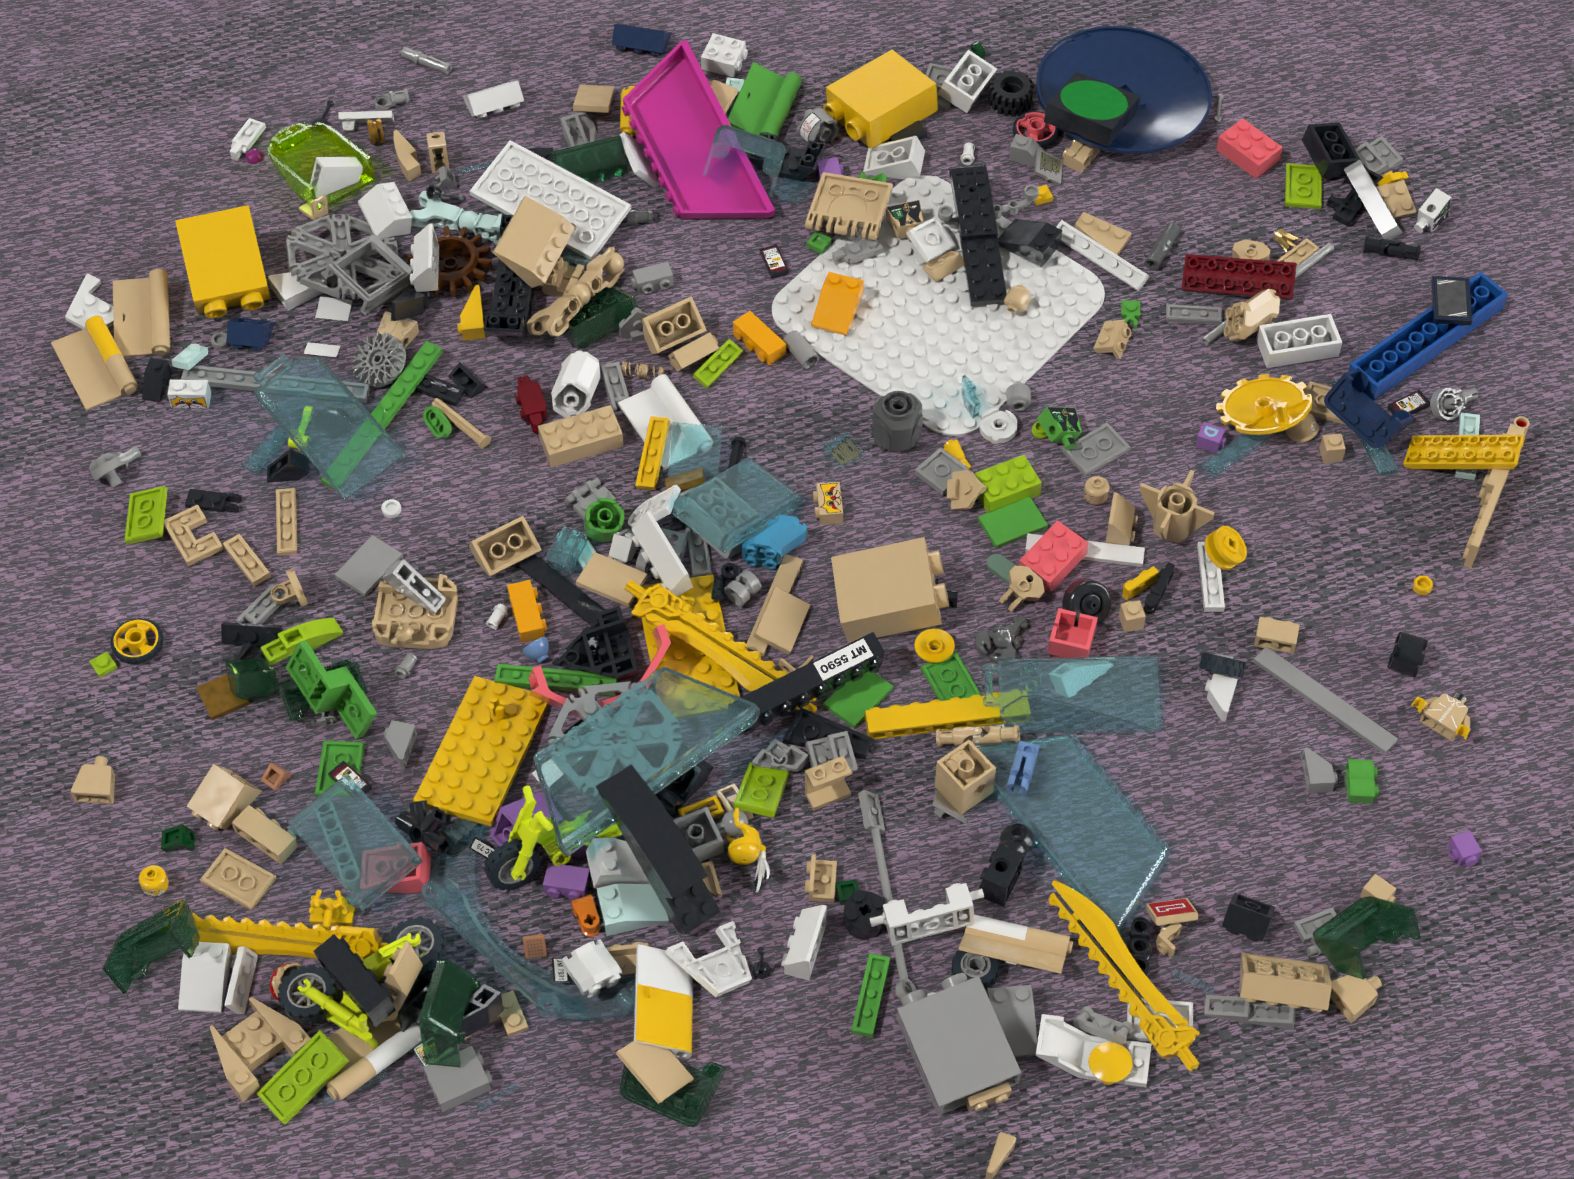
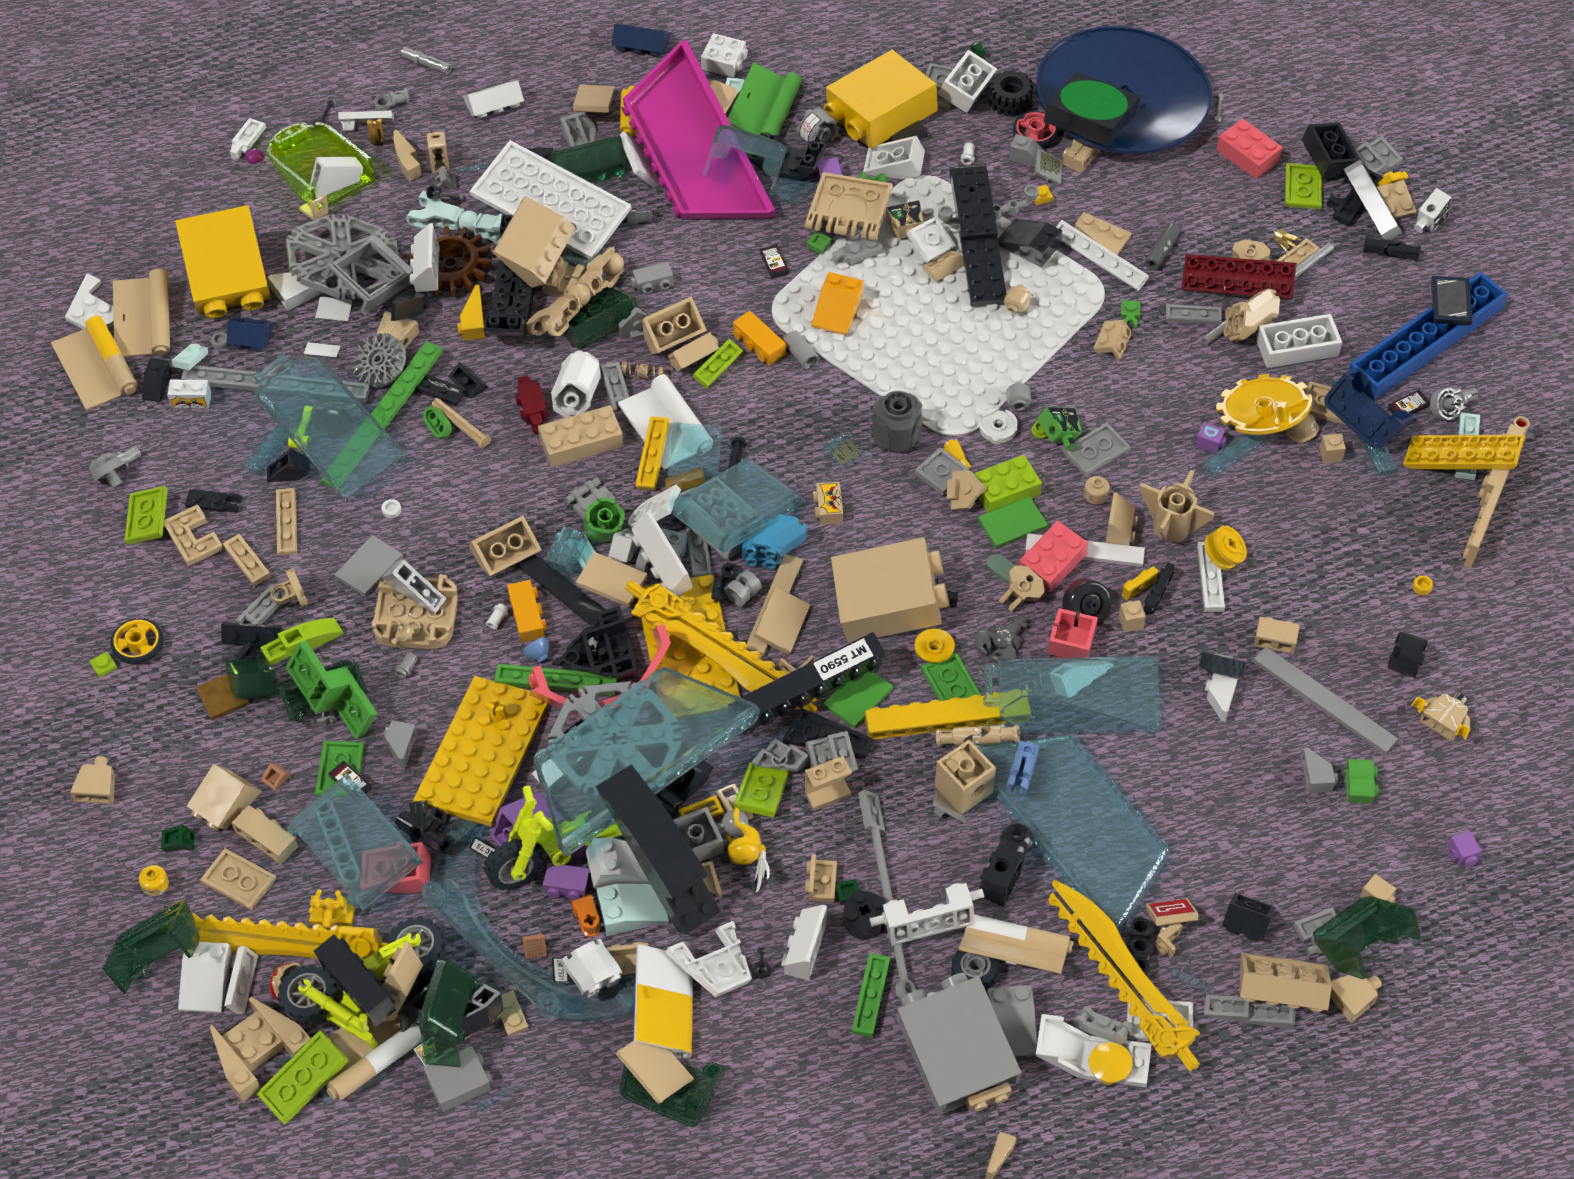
(386, 211): white slope -> none
(968, 395): clear light blue slope -> none

